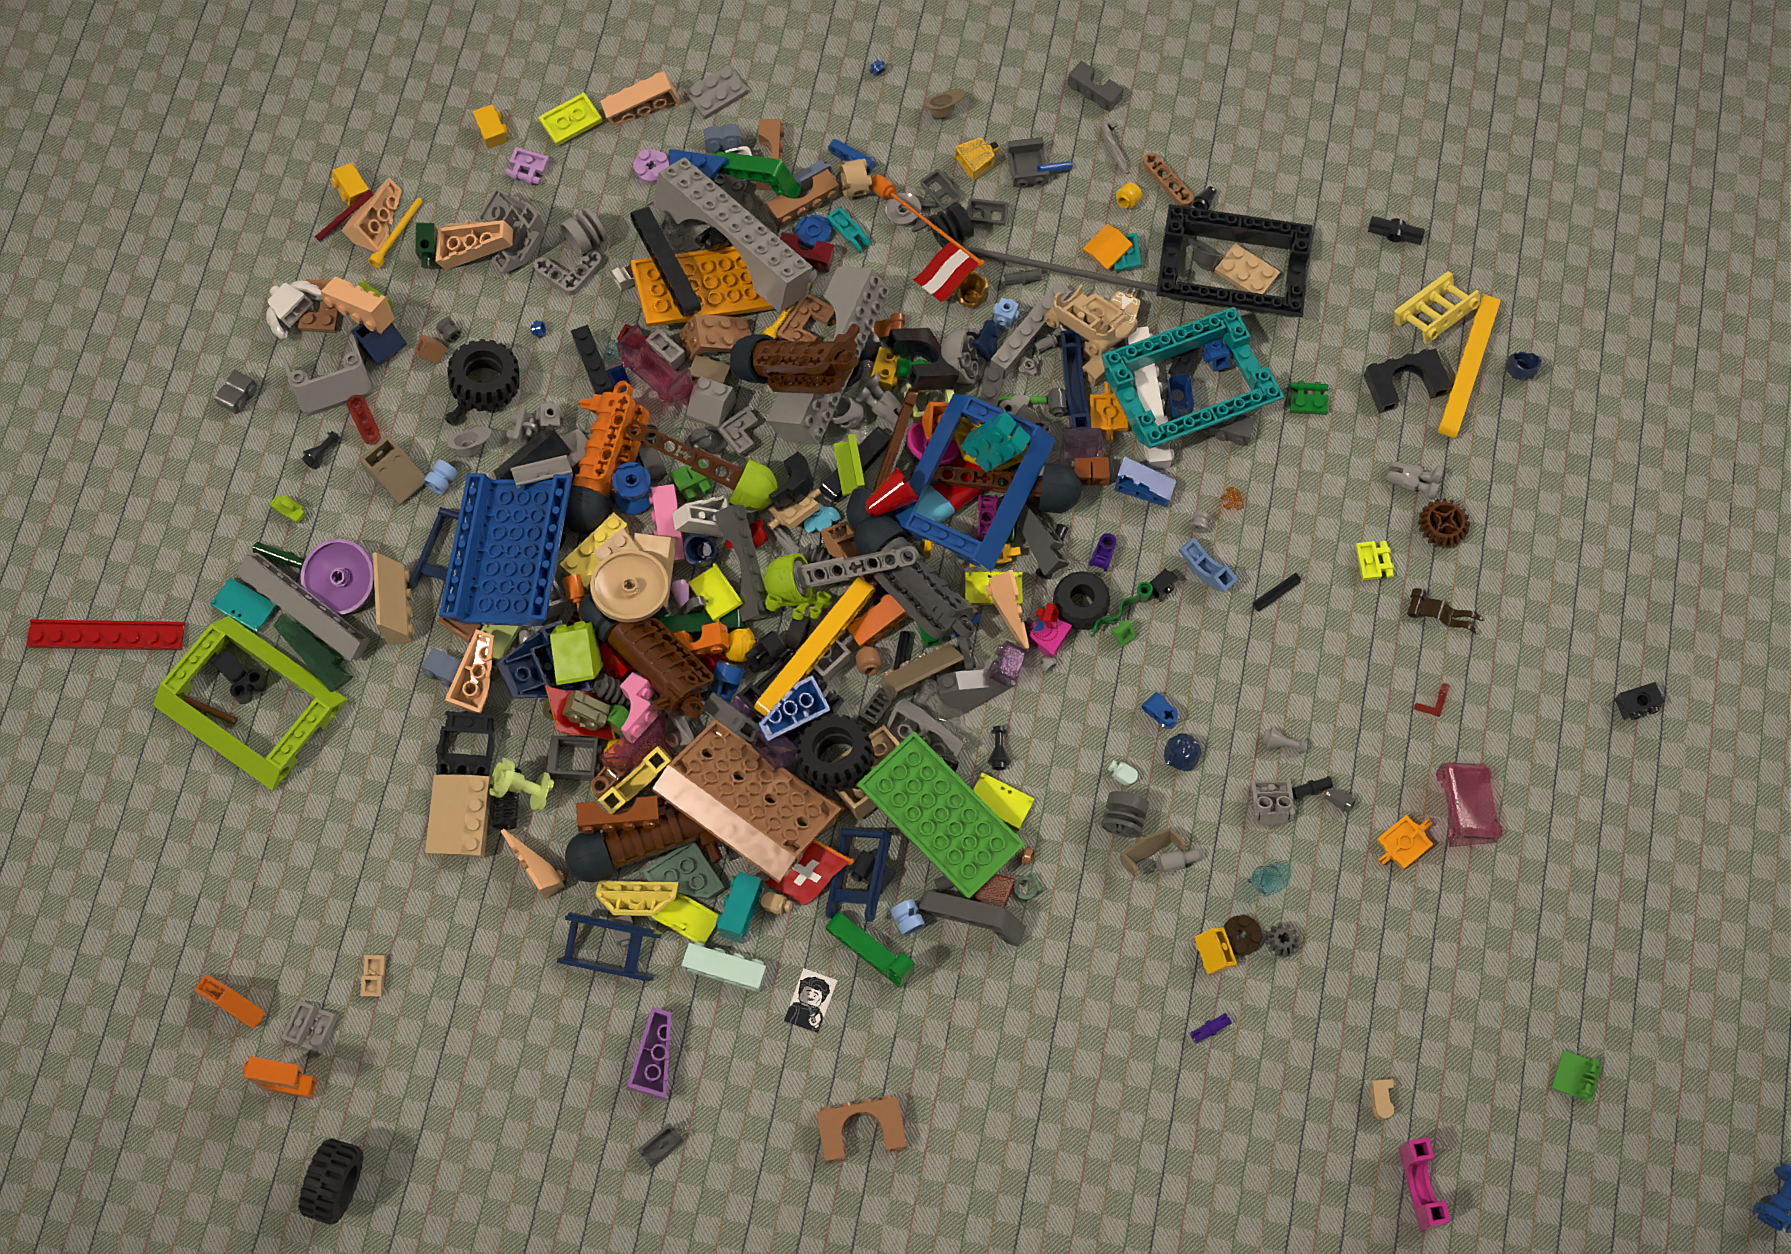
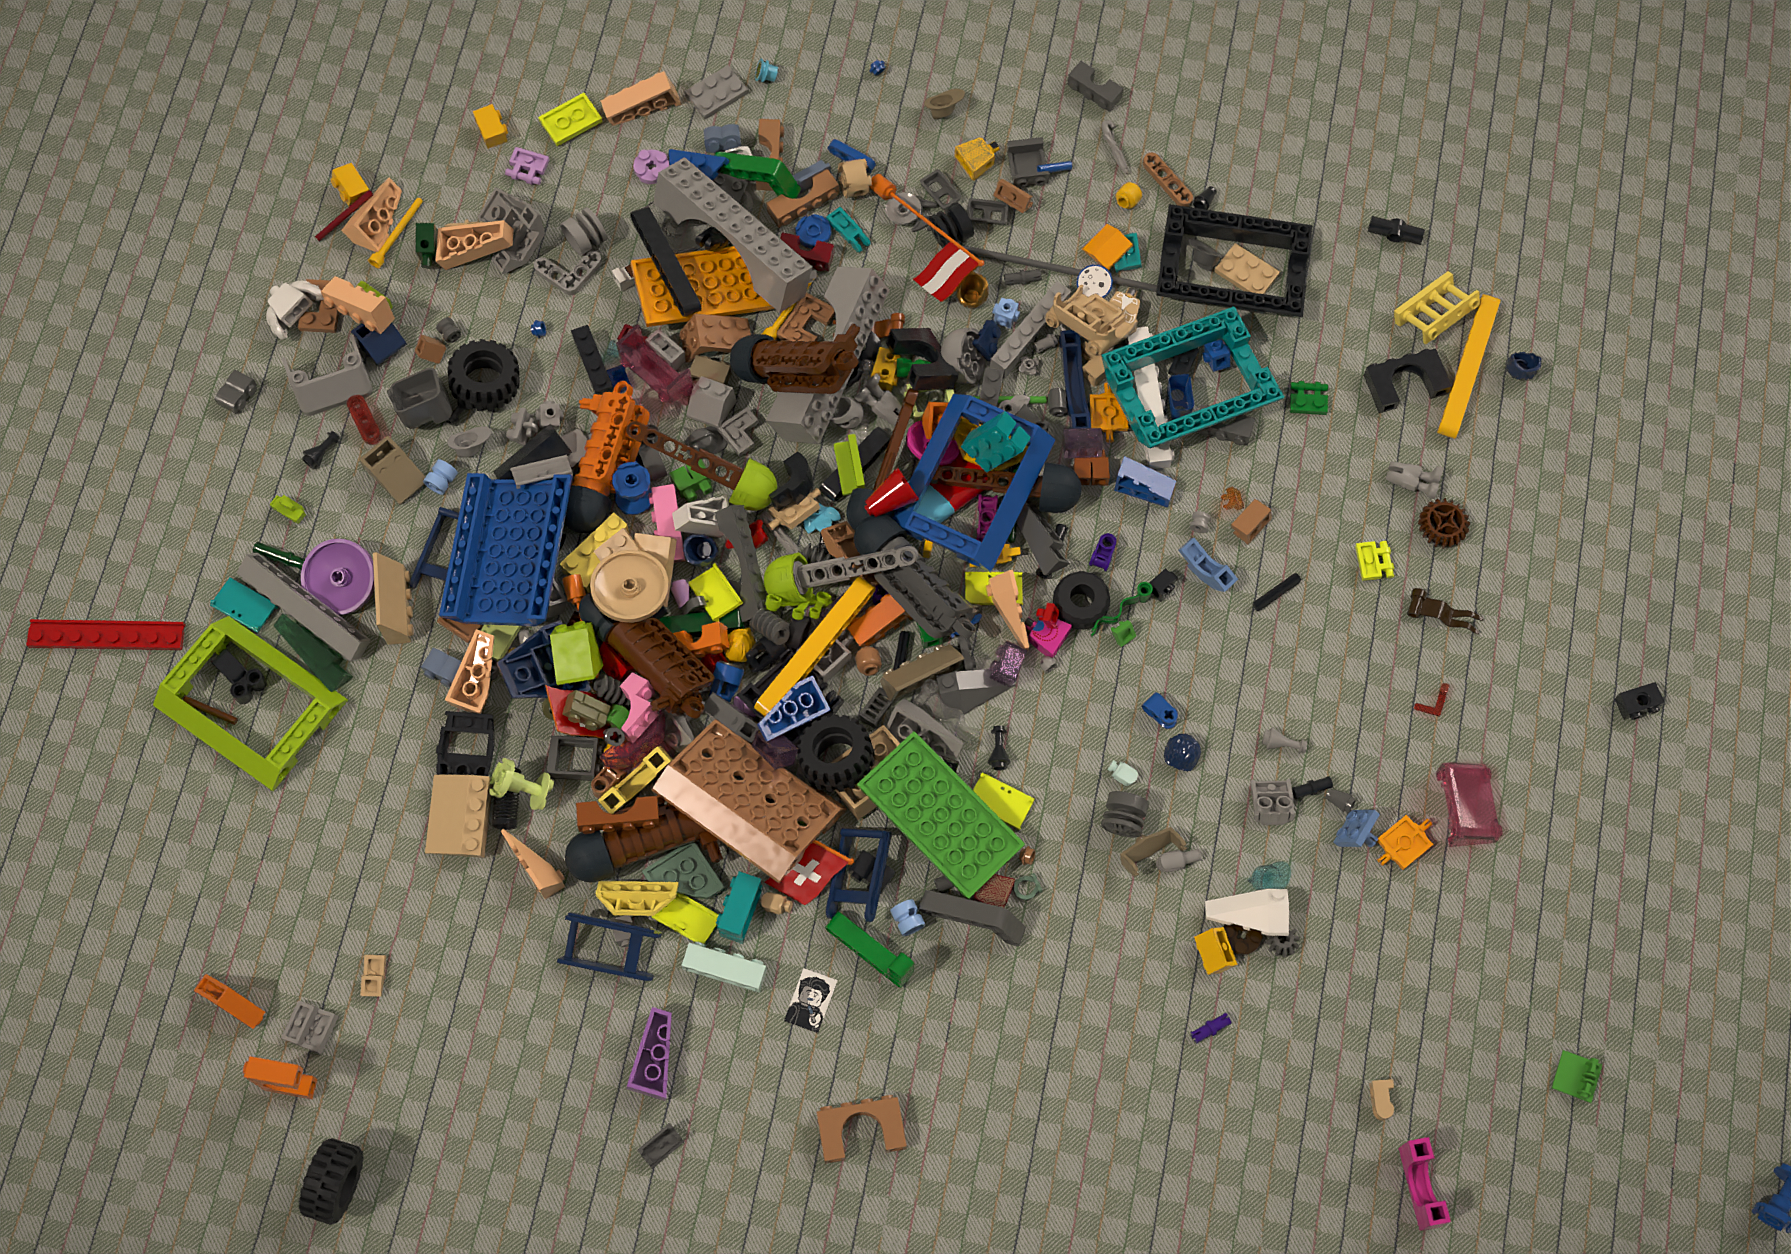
(420, 399): none -> dark grey piece
(616, 739): none -> dark grey pin
(765, 71): none -> medium azure piece
(770, 626): none -> dark grey piece
(1013, 196): none -> medium nougat panel
(1095, 280): none -> white tile
(1251, 521): none -> medium nougat hinge
(1259, 910): none -> white wedge
(1357, 829): none -> medium blue plate

